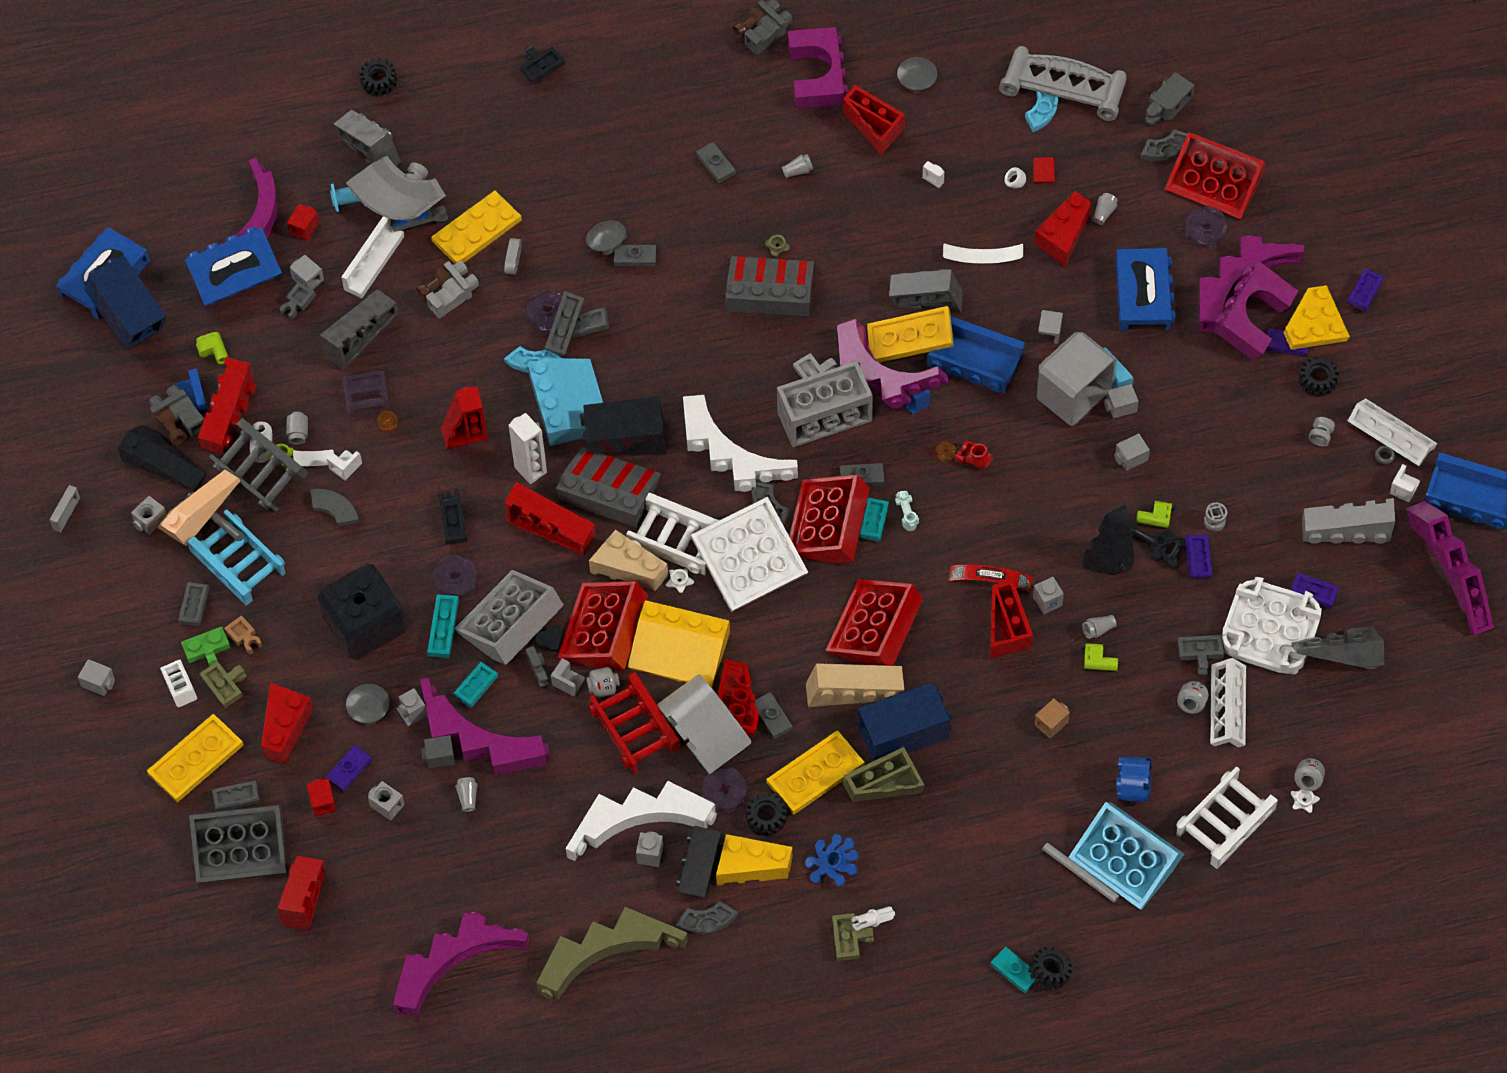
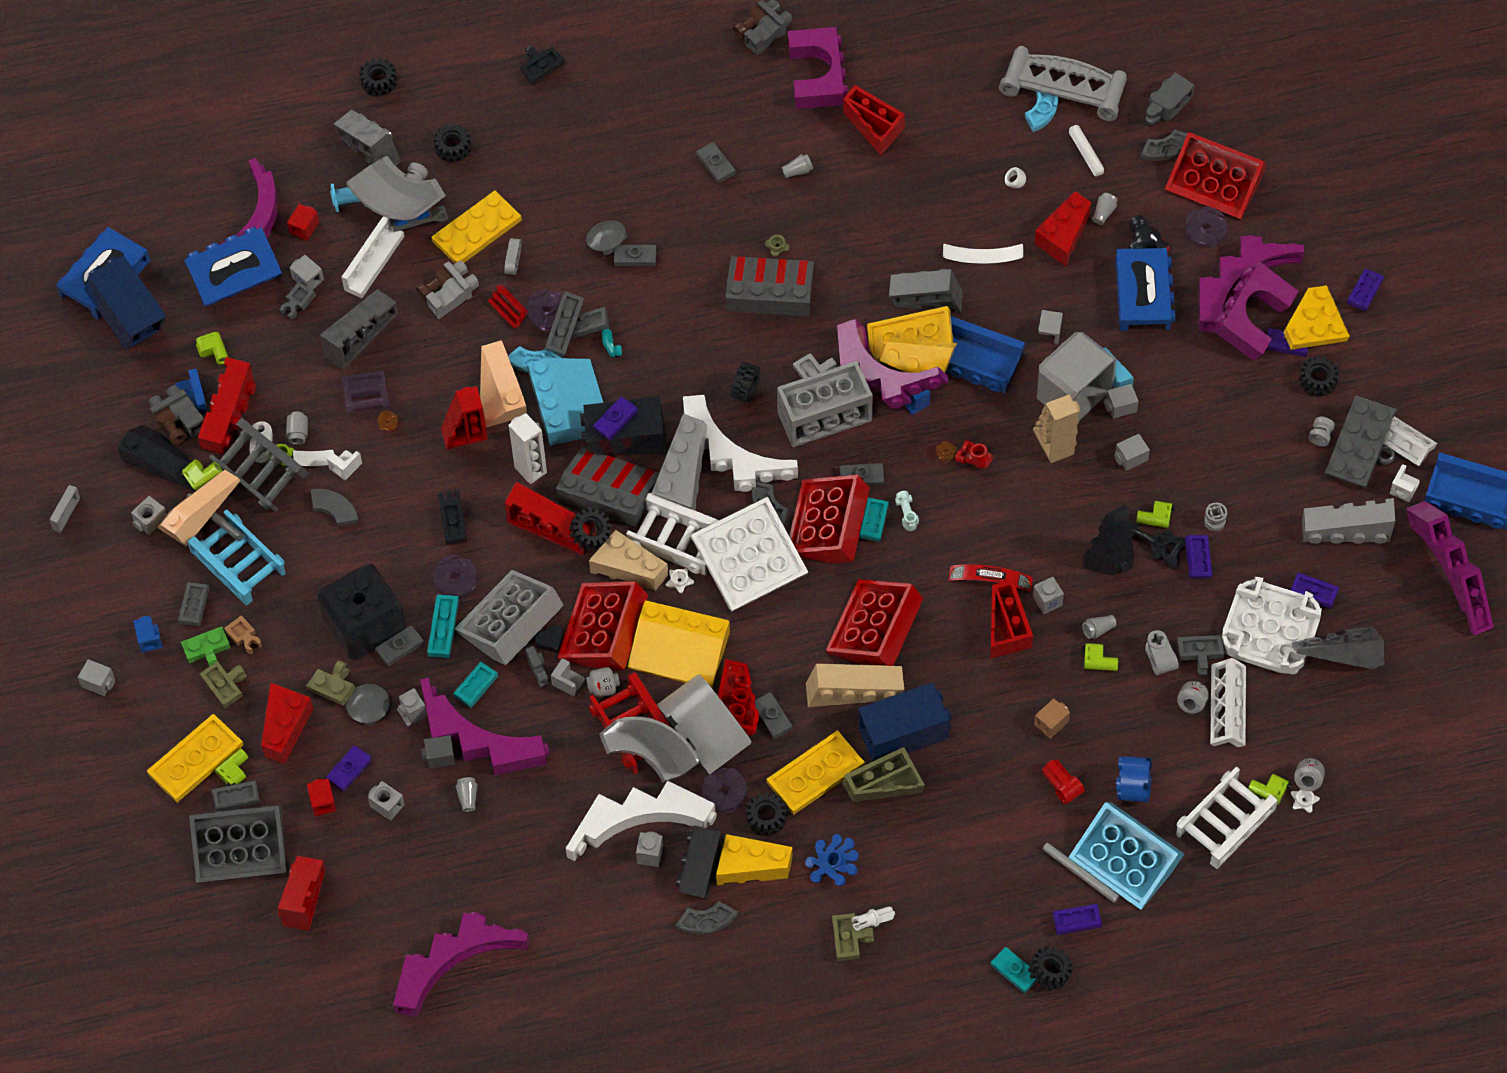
(147, 634): none -> blue brick
(184, 694): white slope -> none
(198, 476): none -> lime piece
(229, 769): none -> lime piece
(332, 686): none -> olive plate
(399, 646): none -> dark grey plate
(448, 133): none -> black tyre
(499, 386): none -> light nougat wedge
(505, 308): none -> red tile
(597, 519): none -> black tyre
(607, 339): none -> teal arm
(615, 418): none -> dark purple plate
(631, 933): olive arch -> none
(652, 740): none -> light grey panel
(682, 465): none -> light grey wedge
(745, 382): none -> black tyre
(917, 74): dark grey dish -> none
(917, 355): none -> yellow wedge
(933, 174): white plate -> none
(1043, 170): red slope -> none
(1058, 428): none -> tan wedge
(1065, 785): none -> red piece
(1077, 919): none -> dark purple plate
(1086, 150): none -> white axle
(1145, 236): none -> black animal
(1160, 653): none -> light grey piece
(1275, 787): none -> lime piece
(1360, 442): none -> dark grey plate

